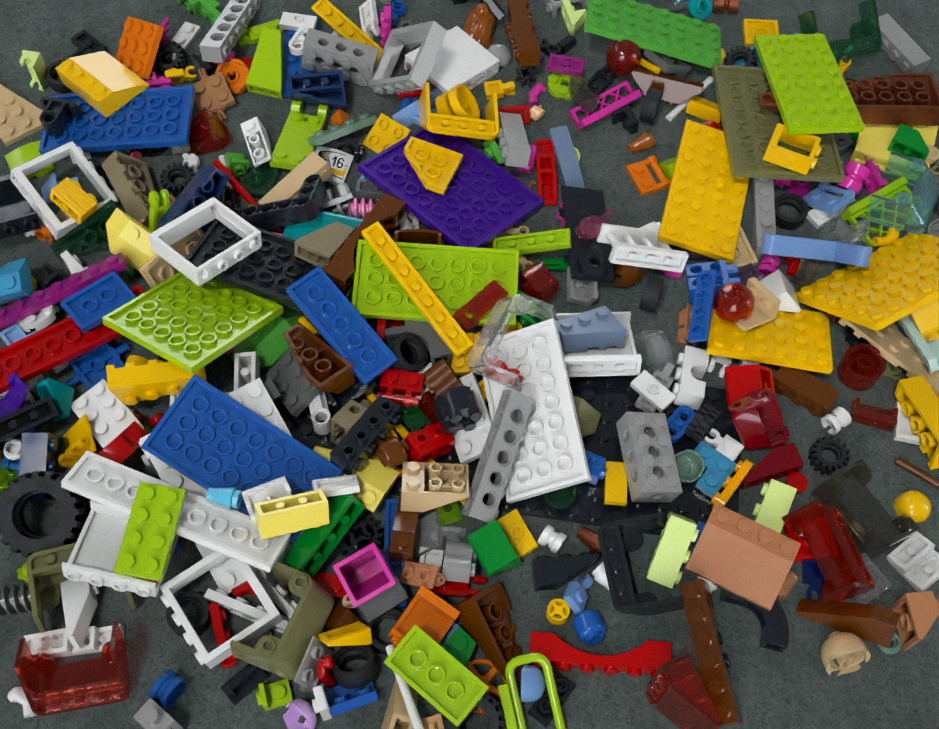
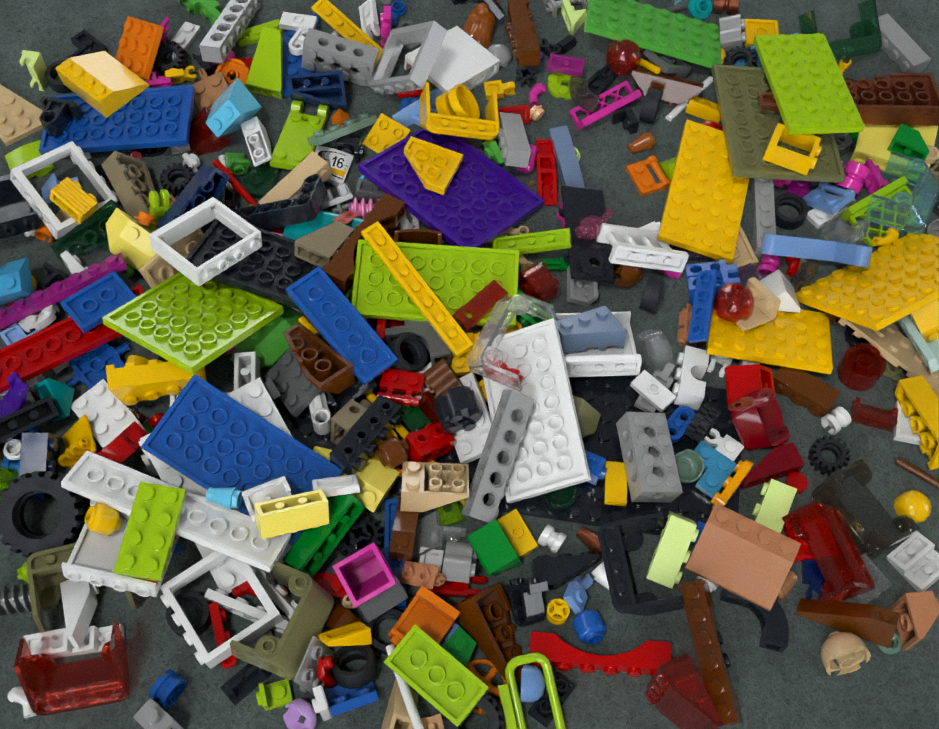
(103, 519): none -> yellow head
(145, 218): none -> orange plate
(232, 109): none -> medium azure slope
(345, 217): none -> clear red sticker
(526, 600): none -> black pin
(732, 32): none -> light grey brick

